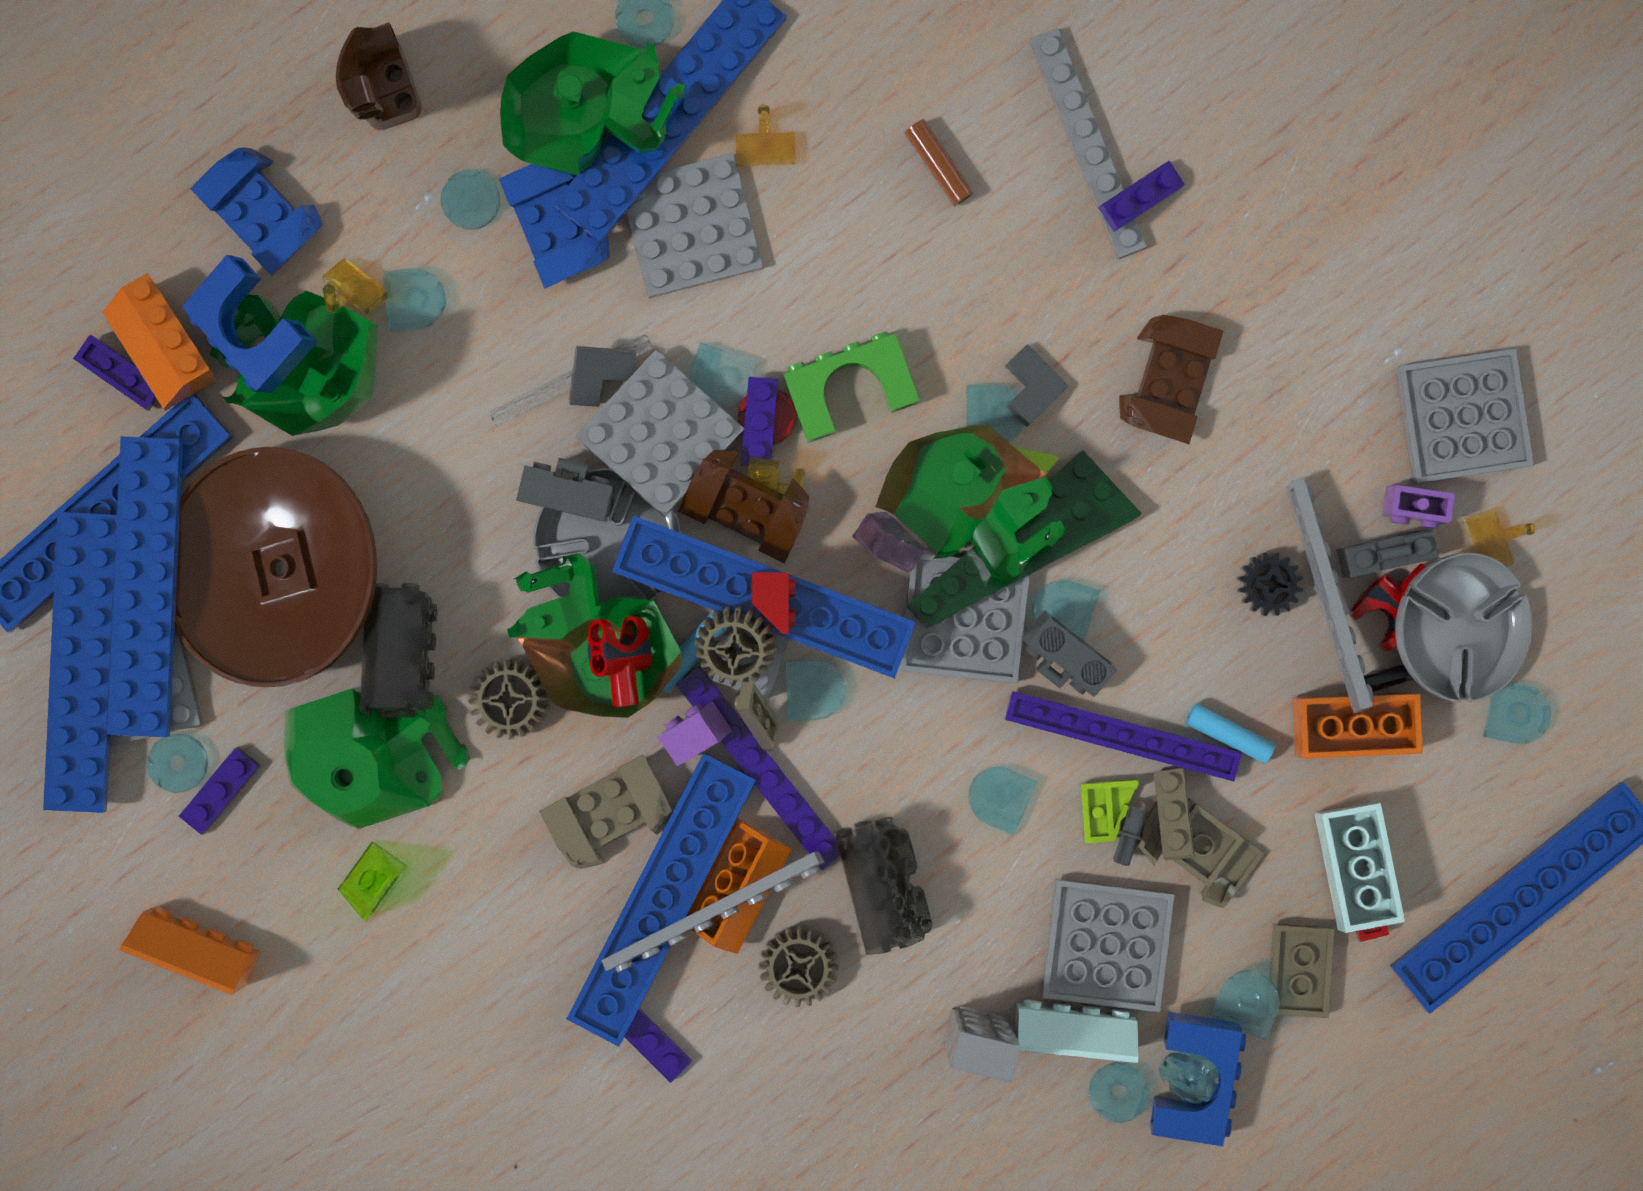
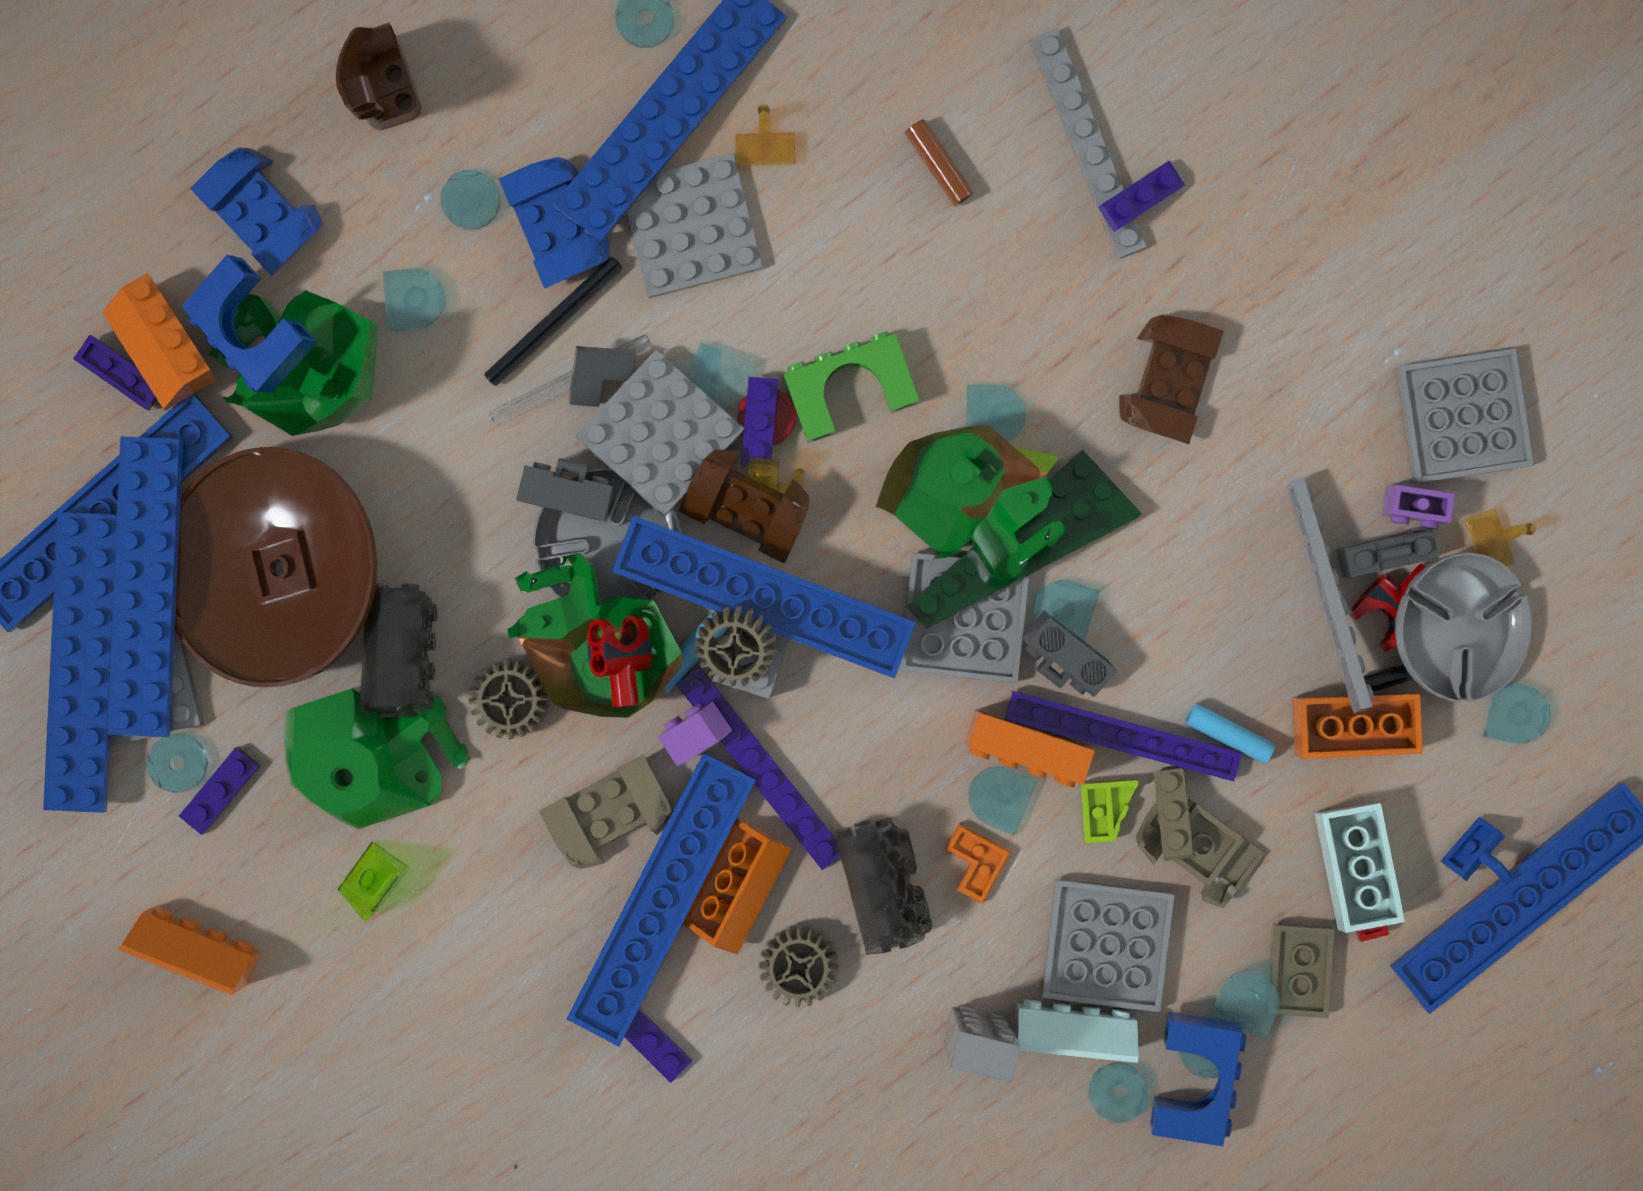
(351, 286): clear yellow plate -> none
(553, 321): none -> black axle
(572, 93): green piece -> none
(725, 907): light grey plate -> none
(757, 715): dark tan plate -> none
(772, 596): red slope -> none
(813, 690): clear light blue tile -> none
(889, 541): clear purple slope -> none
(985, 861): none -> orange tile
(1028, 747): none -> orange brick
(1040, 384): dark grey tile -> none
(1129, 835): dark grey axle -> none
(1187, 1077): clear light blue tile -> none
(1267, 595): black gear -> none
(1474, 850): none -> blue plate

